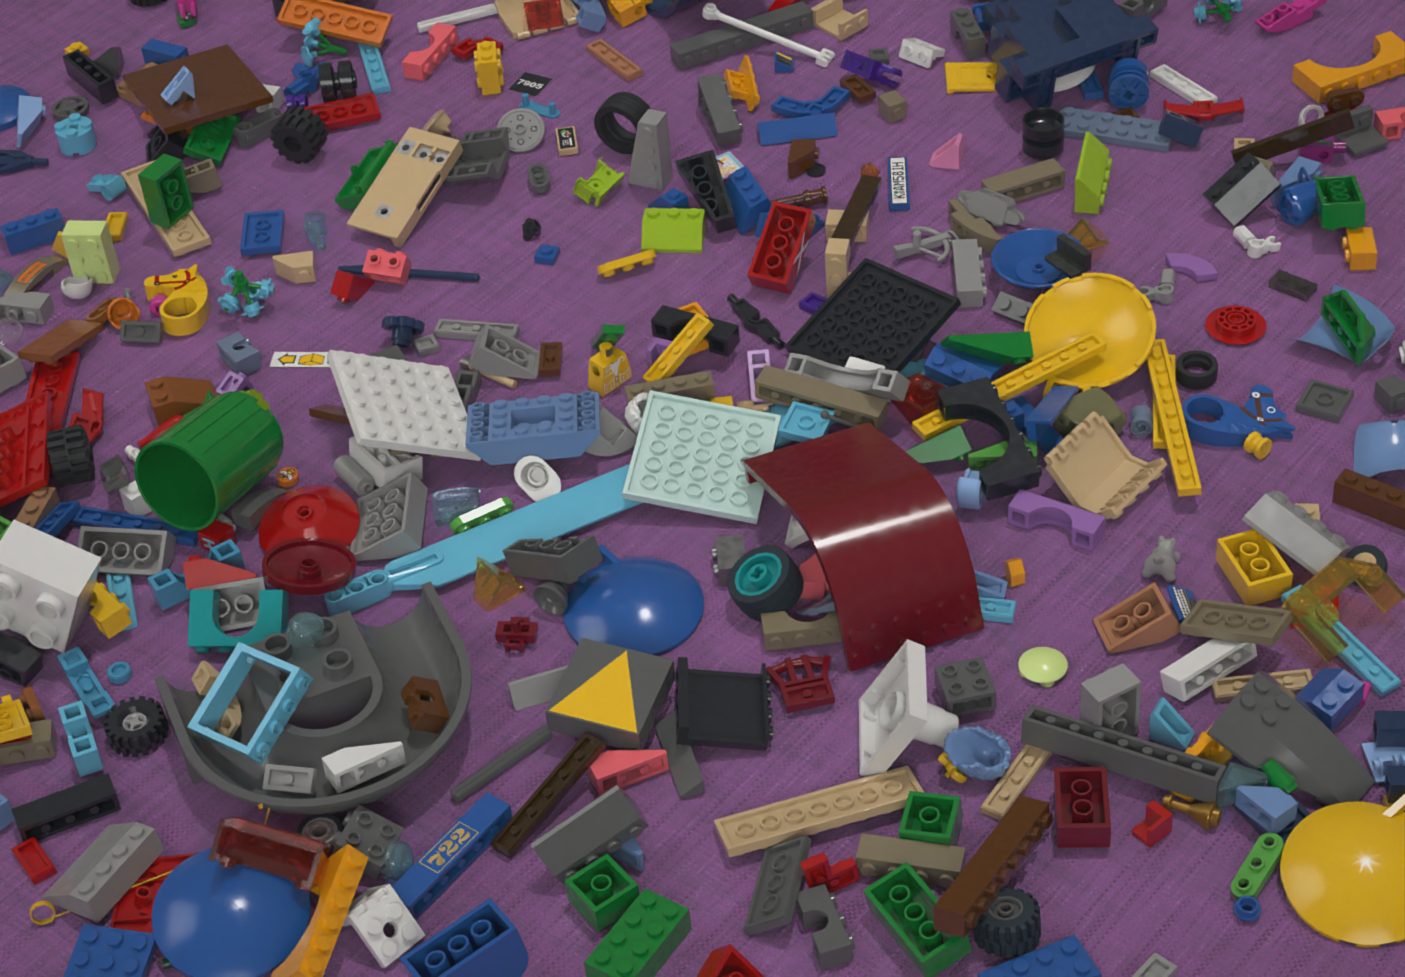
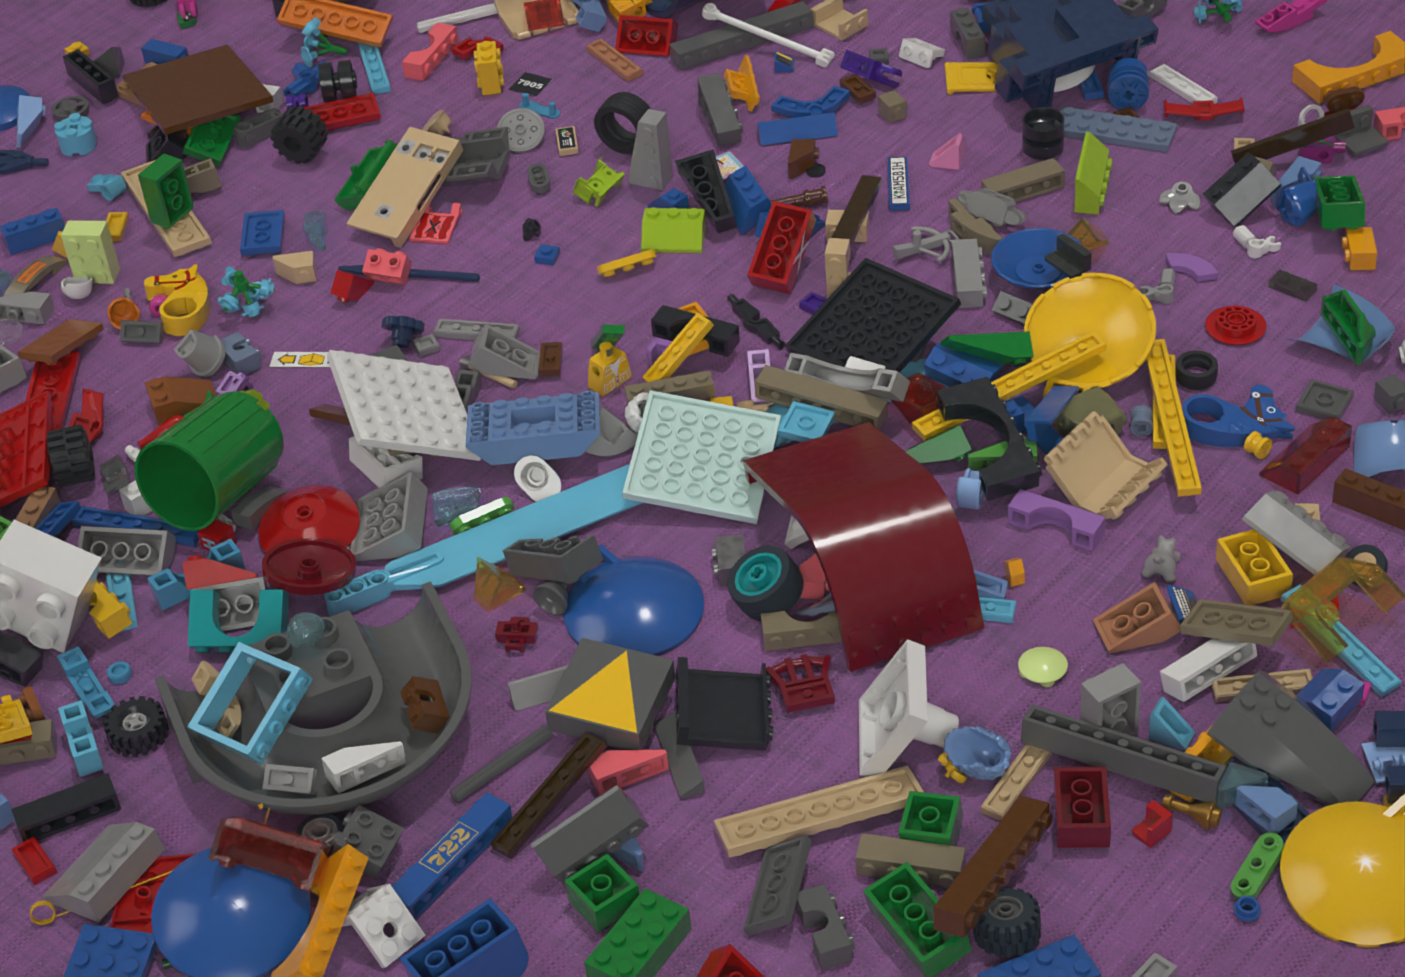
(99, 313): dark orange plate -> none
(181, 82): light blue slope -> none
(201, 352): none -> light grey container
(287, 477): orange tile -> none
(353, 475): light grey brick -> none
(397, 860): clear light blue hair -> none
(436, 226): none -> flag
(645, 35): none -> red slope
(819, 872): red plate -> none
(824, 415): dark grey hinge -> none
(869, 169): clear orange plate -> none
(965, 687): dark grey brick -> none
(1180, 128): dark blue hinge -> none
(1180, 197): none -> light grey plate
(1279, 776): green cone -> none
(1309, 454): none -> clear red slope

